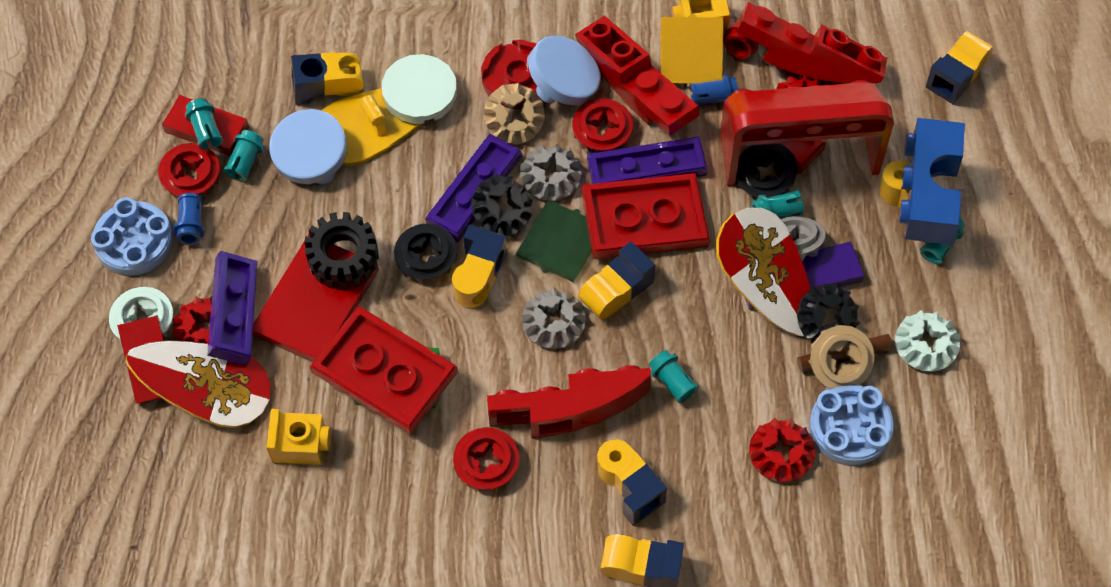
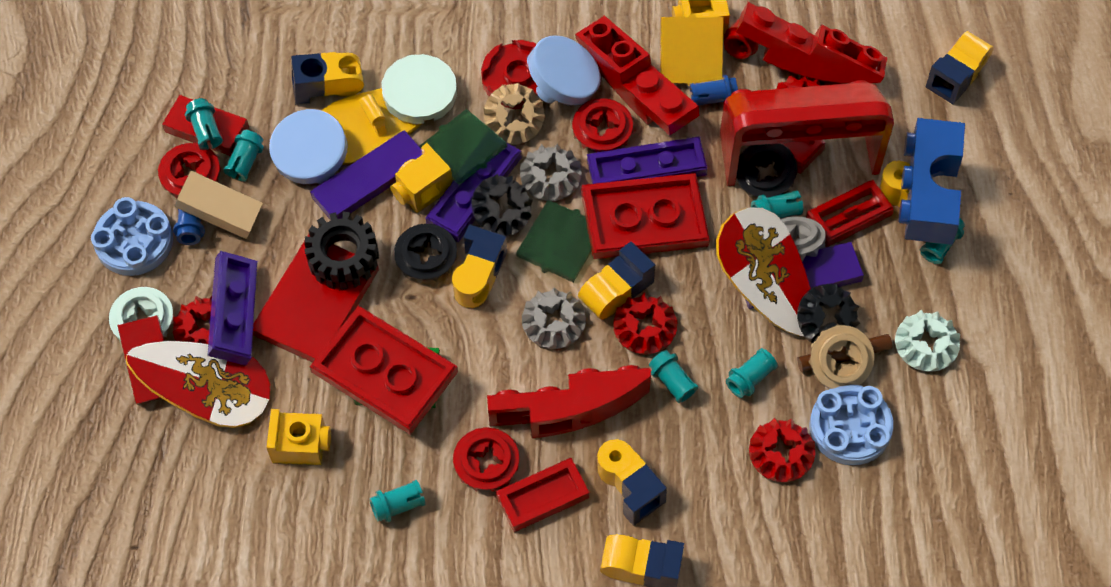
(218, 204): none -> tan tile
(365, 177): none -> dark purple tile
(396, 501): none -> teal pin
(422, 180): none -> yellow brick
(466, 145): none -> clear green piece
(542, 494): none -> red tile
(651, 338): none -> red gear
(744, 379): none -> teal pin
(858, 224): none -> red tile

